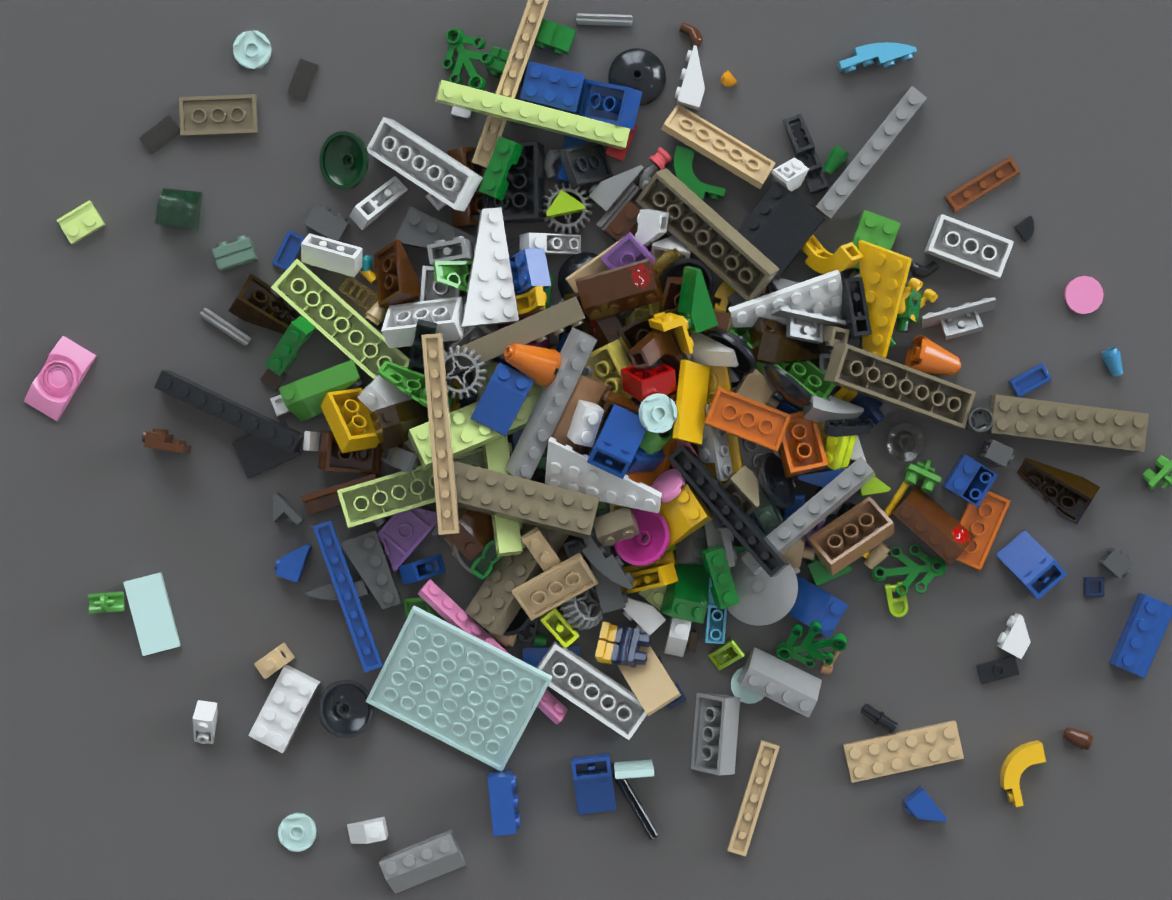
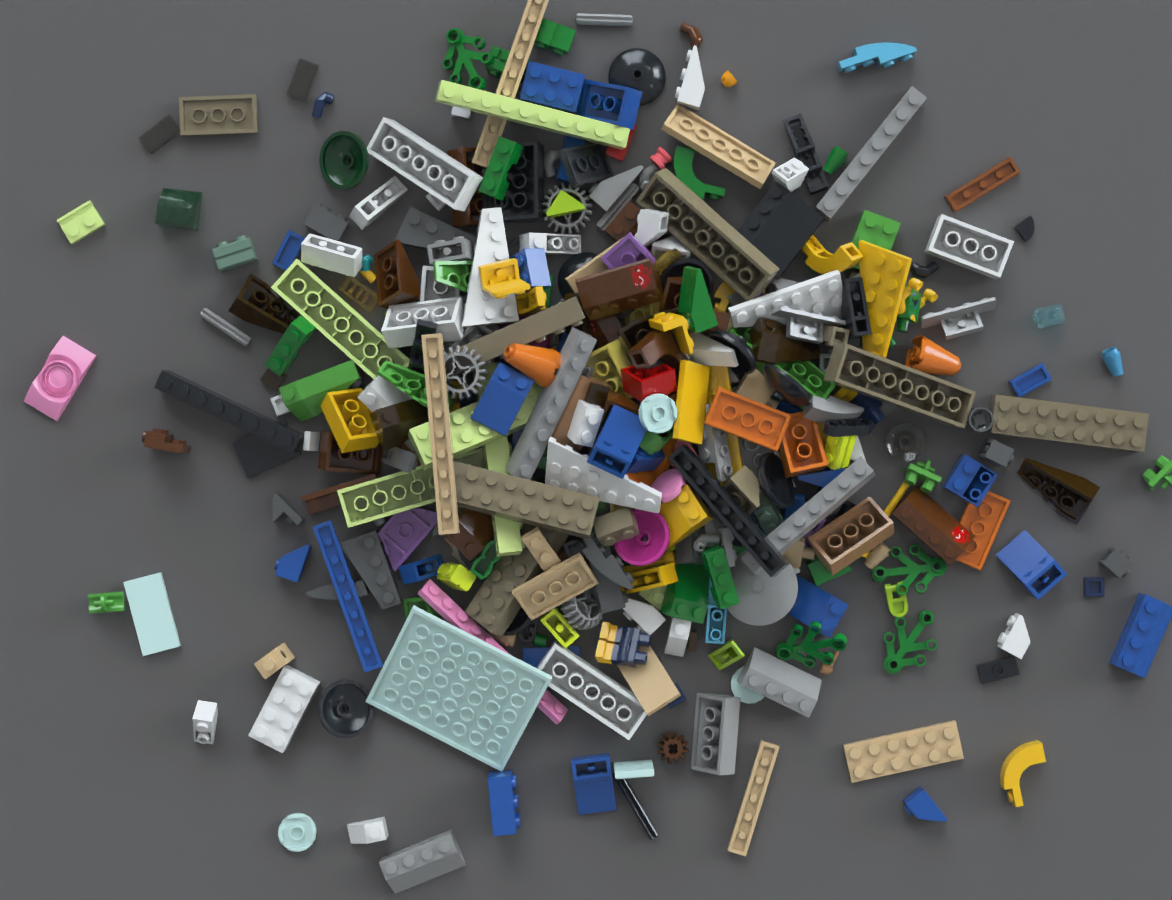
(252, 49): light aqua tile -> none
(320, 102): none -> dark blue arm
(375, 314): tan cone -> none
(456, 576): none -> neon yellow brick
(502, 278): none -> yellow bracket
(597, 394): none -> dark brown tile
(679, 746): none -> reddish brown gear
(705, 539): none -> light grey arm
(873, 487): lime slope -> none
(879, 718): black axle -> none
(907, 644): none -> green plant
(1049, 316): none -> clear light blue brick
(1078, 738): reddish brown cone -> none
(1083, 295): bright pink tile -> none

